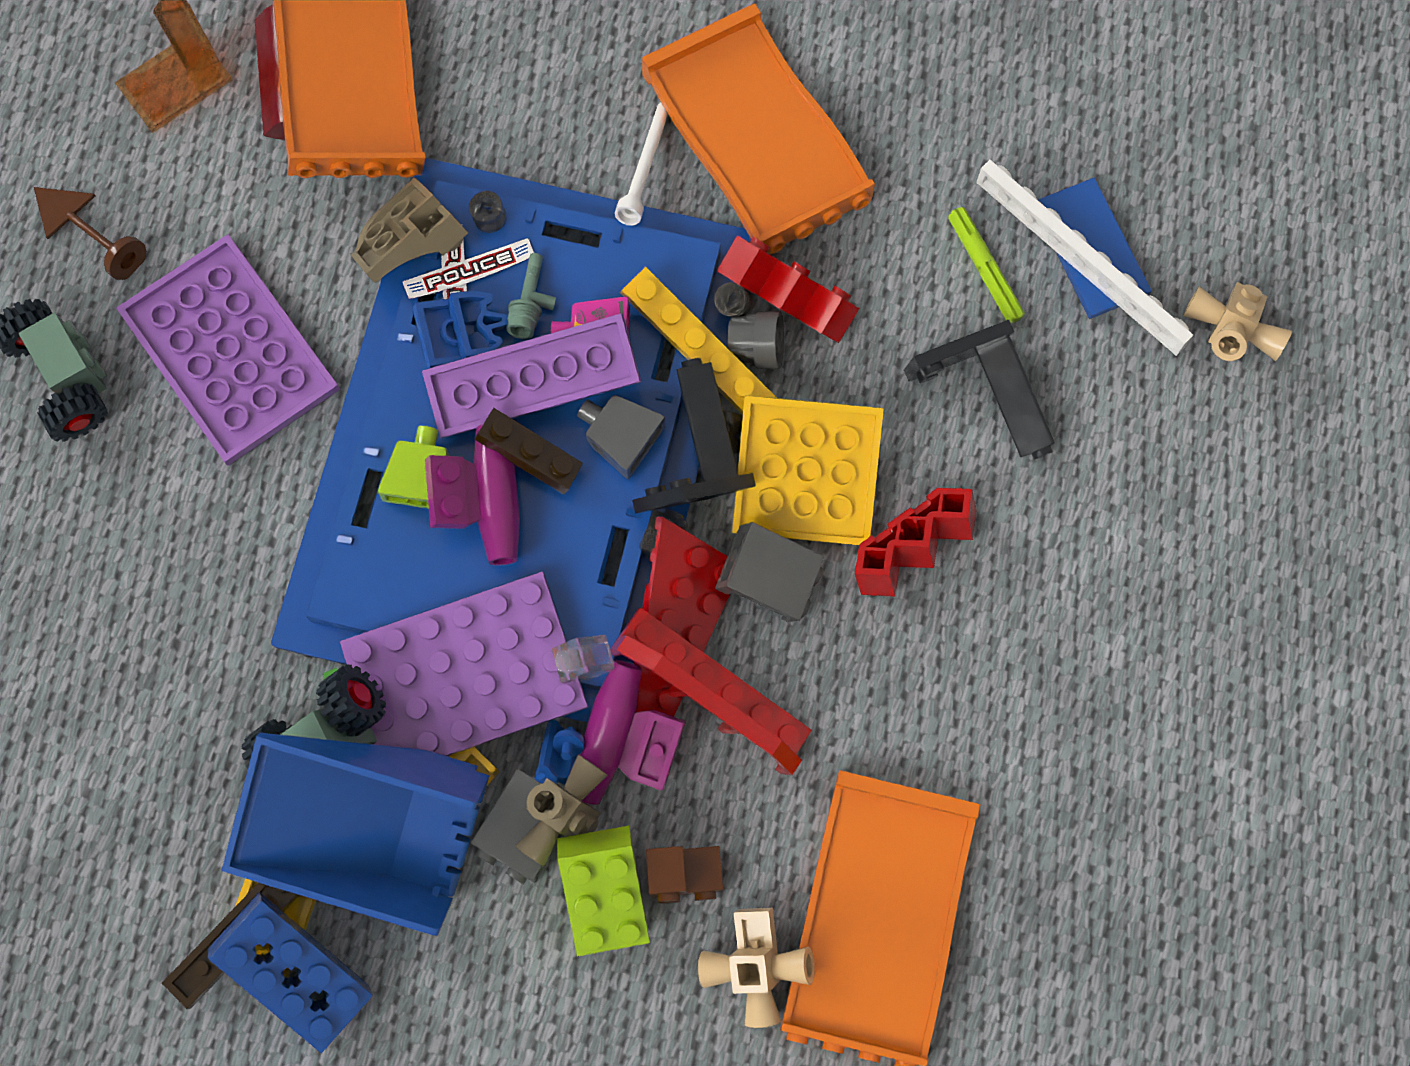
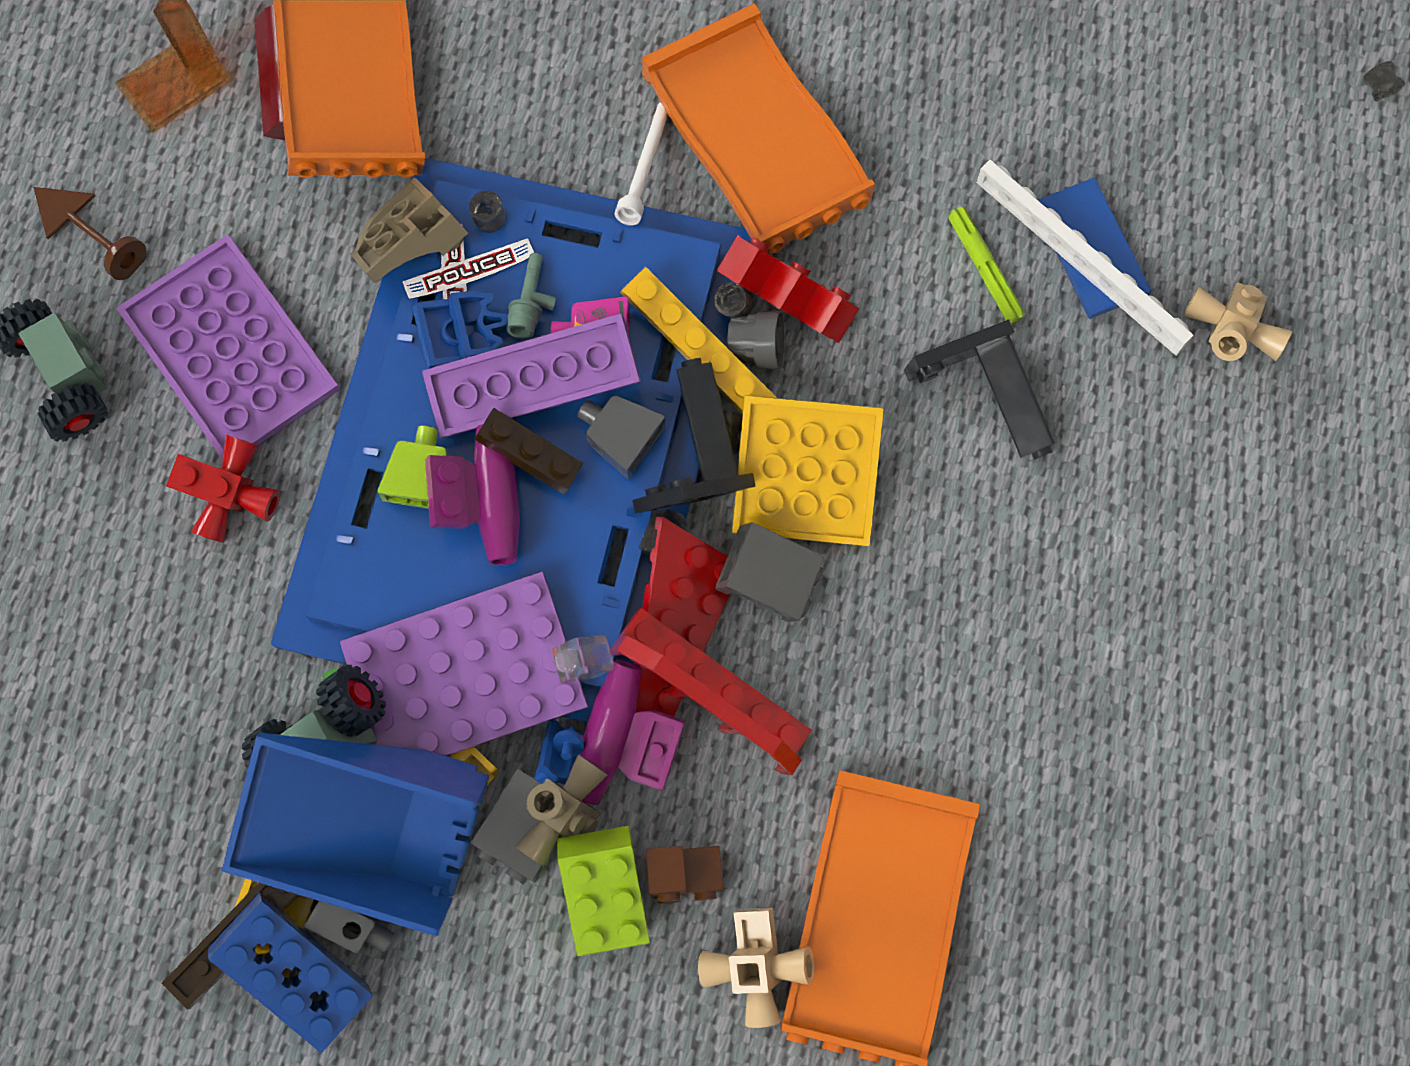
(223, 488): none -> red brick
(338, 926): none -> dark grey torso
(913, 539): red brick -> none
(1383, 80): none -> clear smoke wheel

